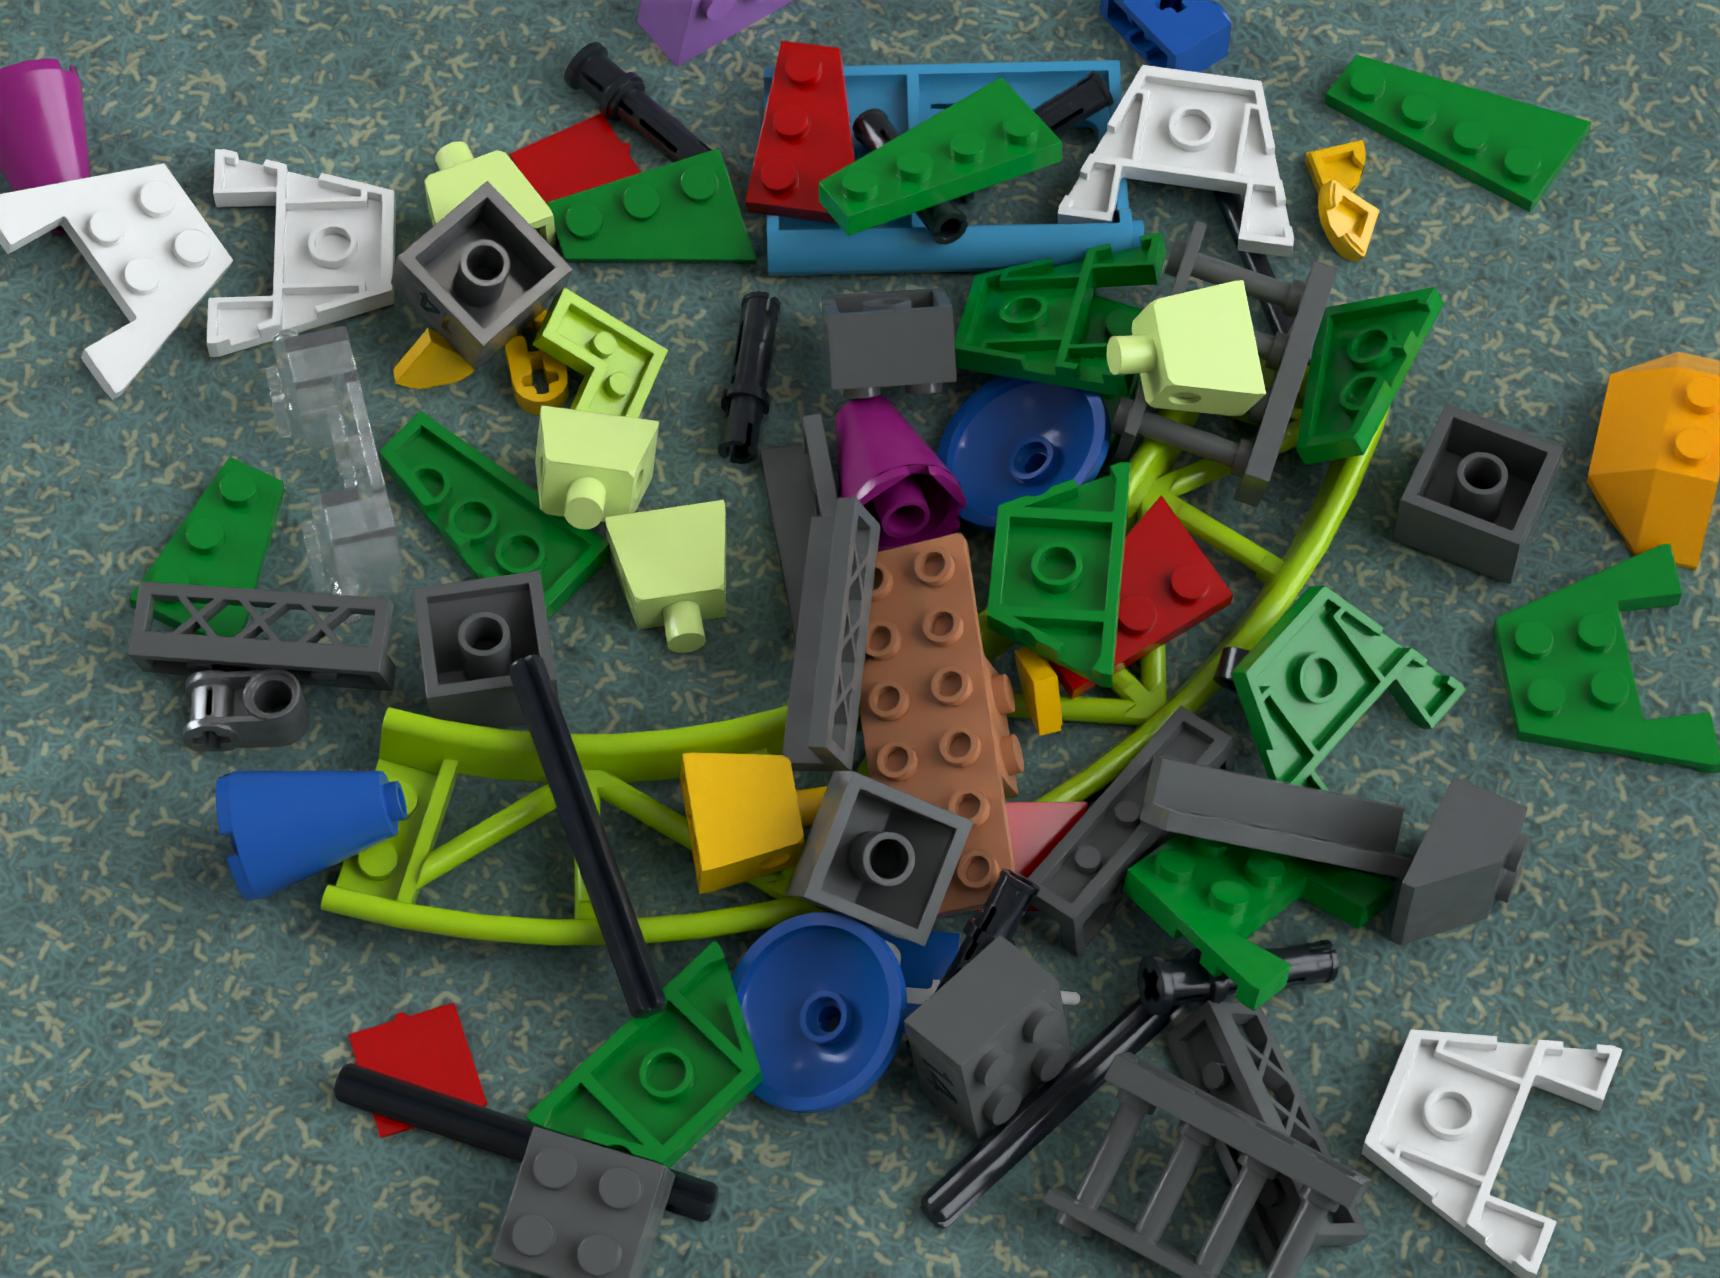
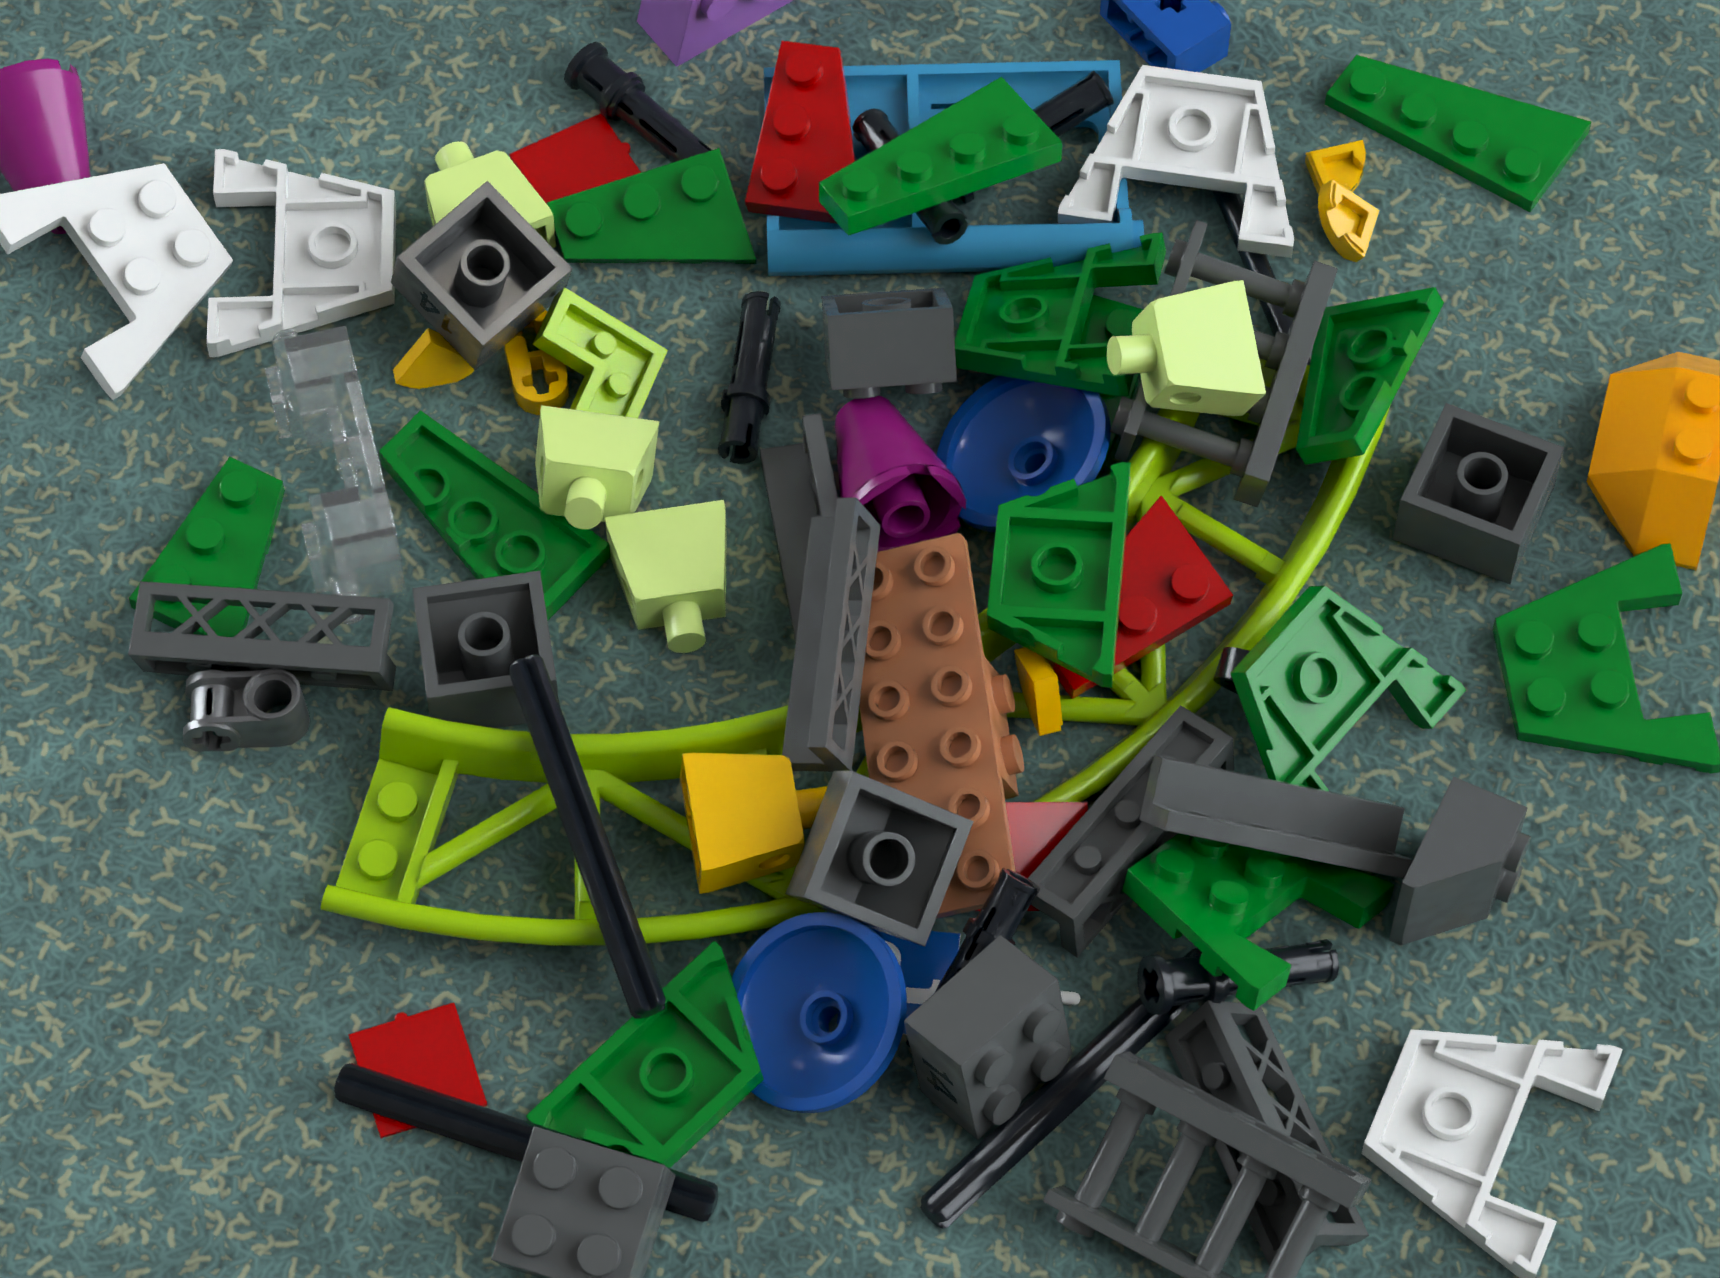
(302, 822): blue cone -> none

